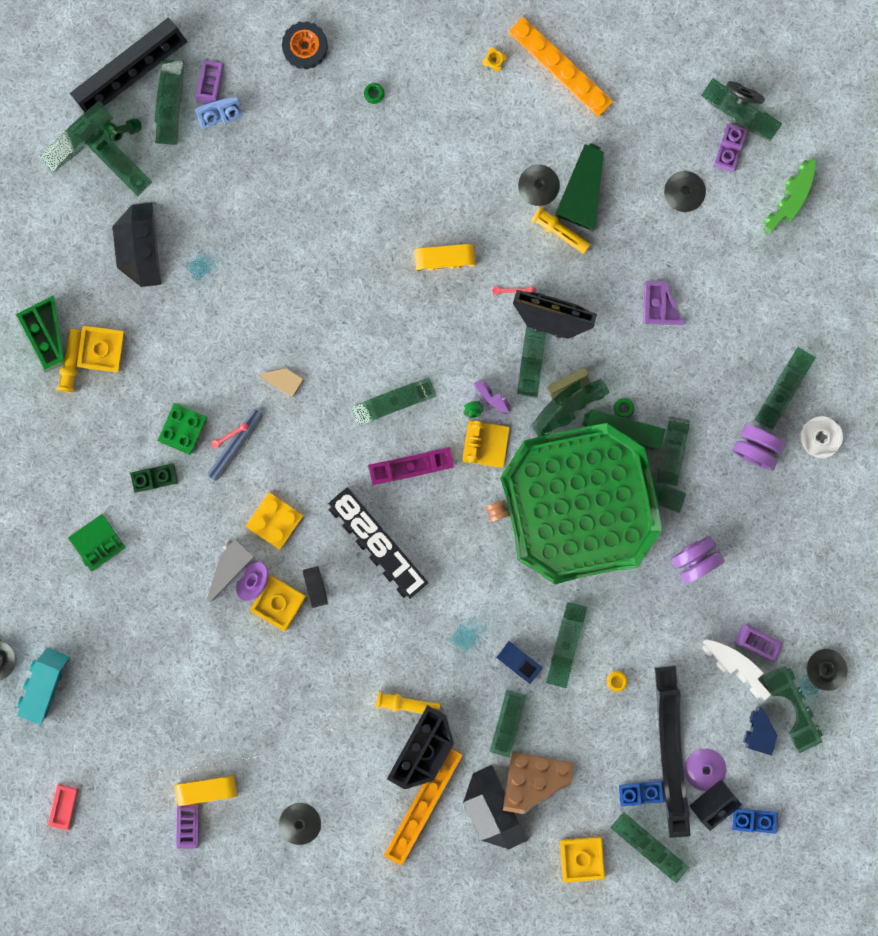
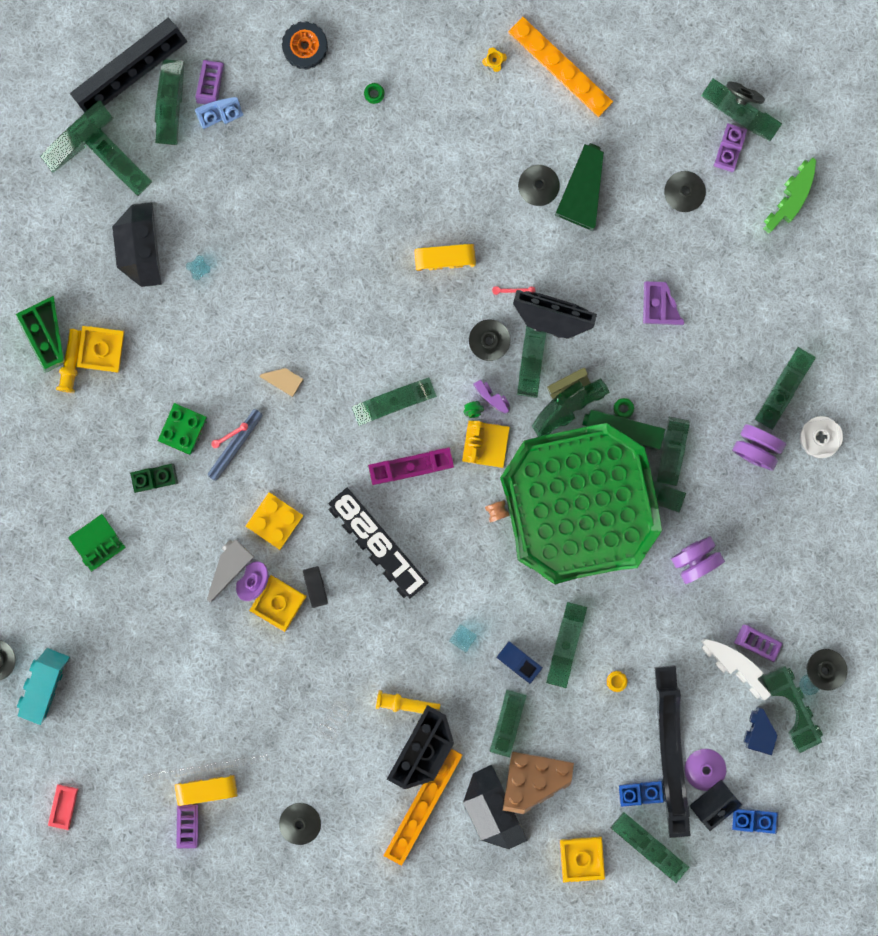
(115, 132): dark green bar -> none
(492, 329): none -> pearl dark grey dish
(553, 225): yellow pin -> none

